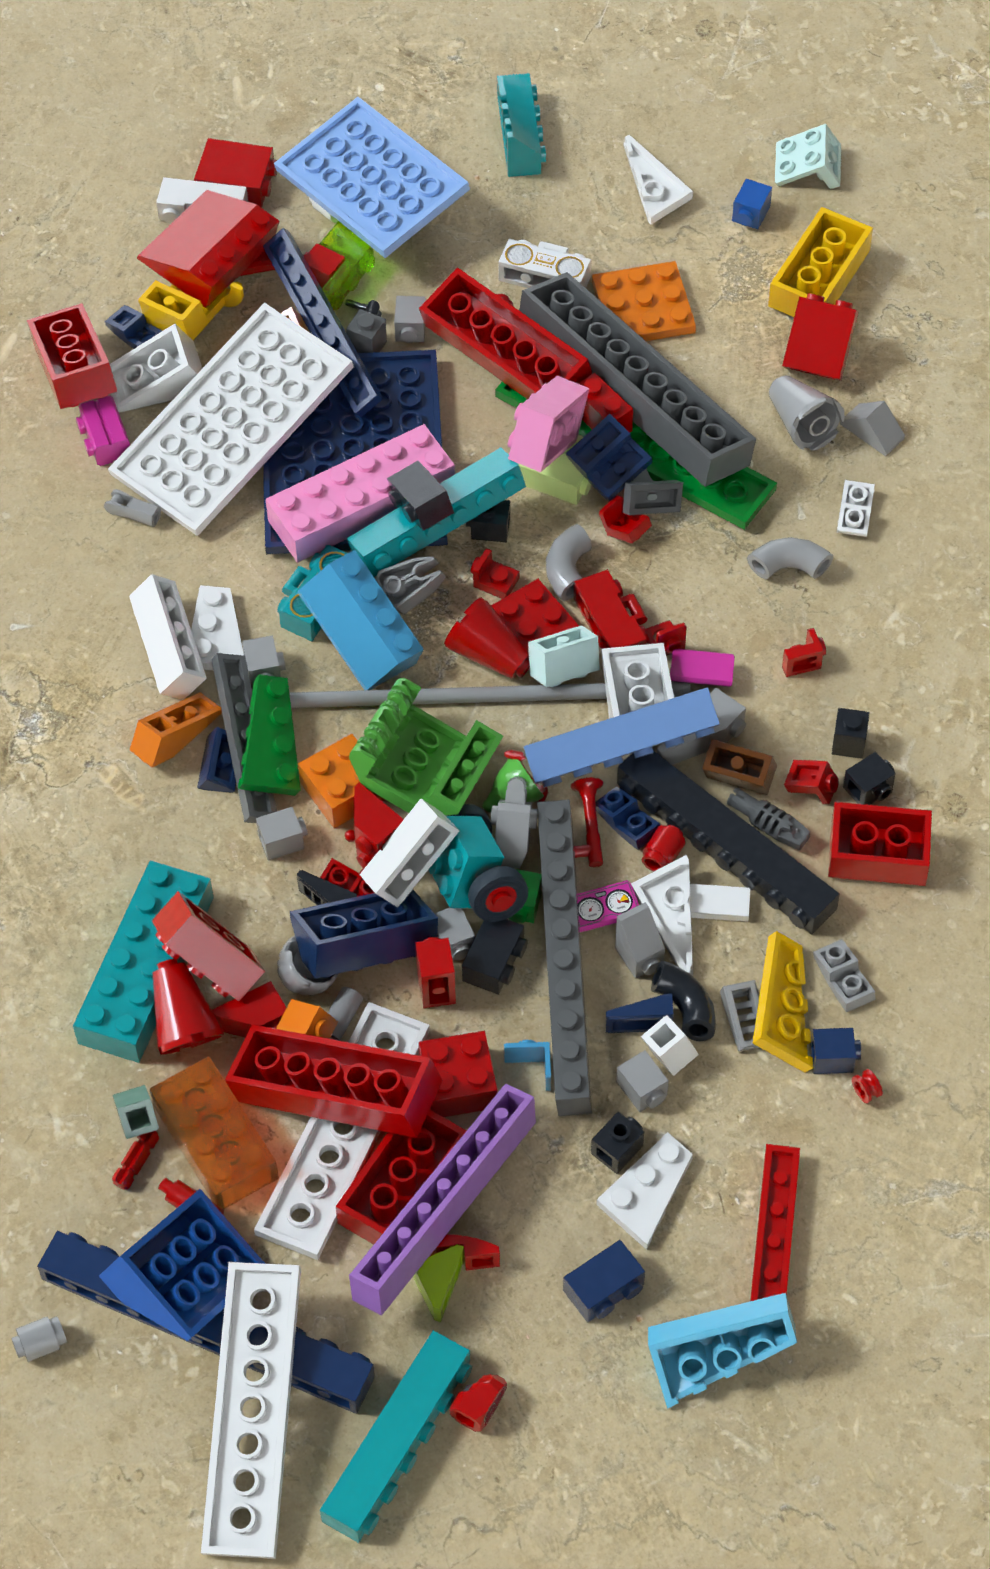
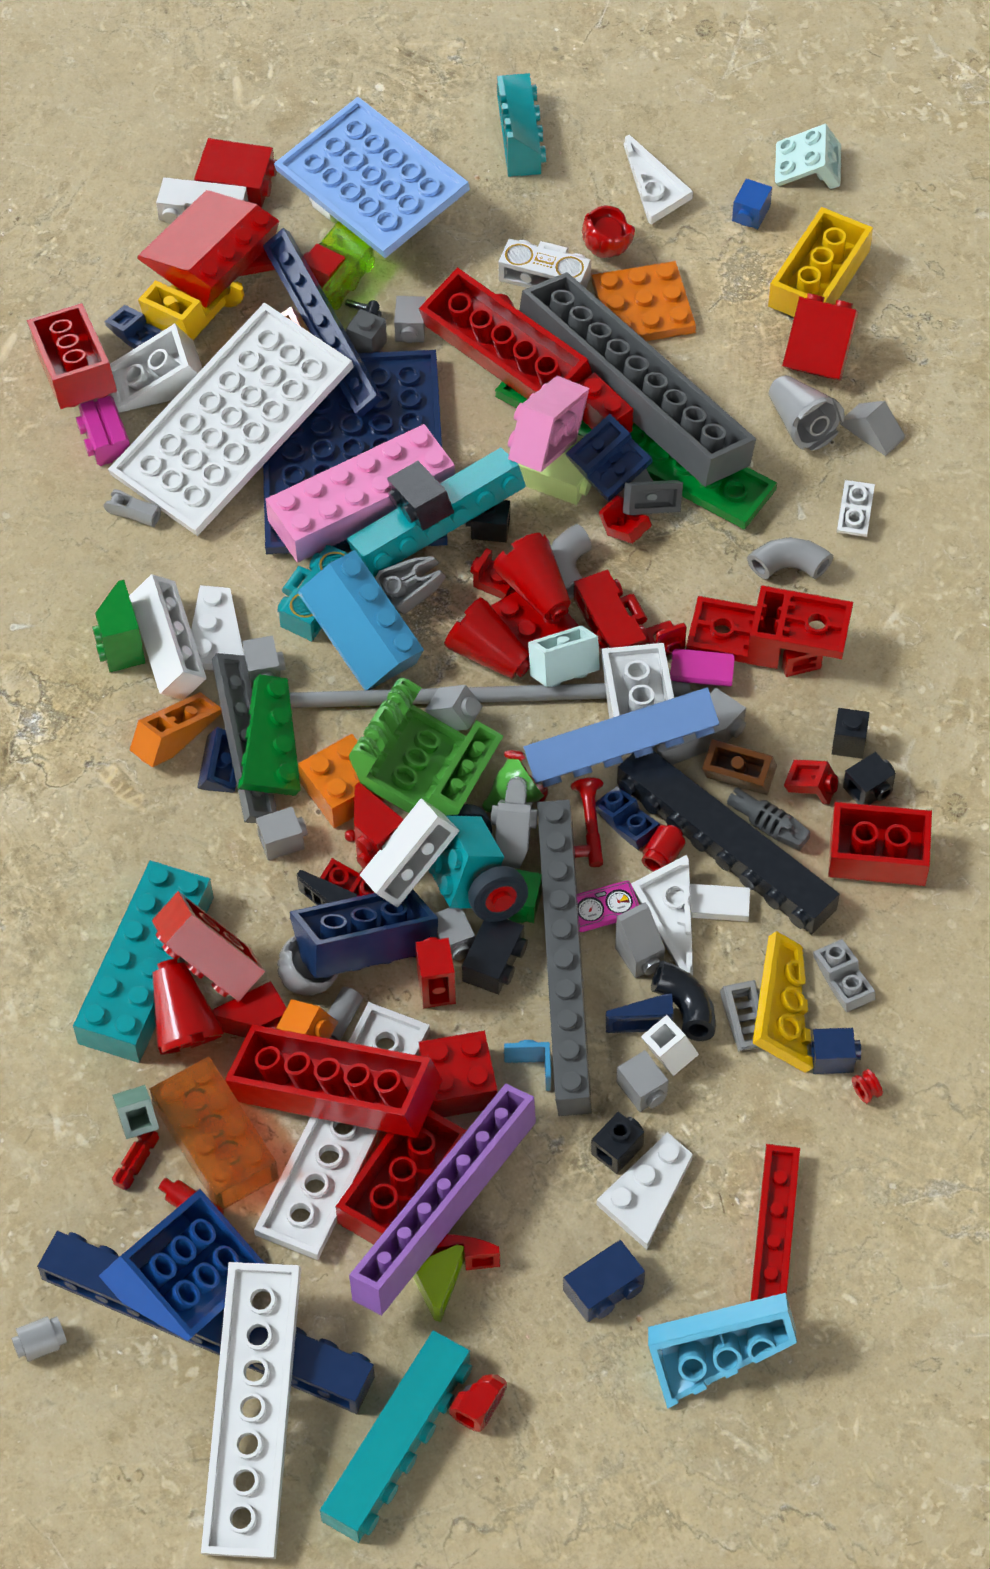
(118, 631): none -> green slope
(454, 706): none -> light grey brick
(535, 575): none -> red cone
(607, 232): none -> red piece
(774, 624): none -> red bracket

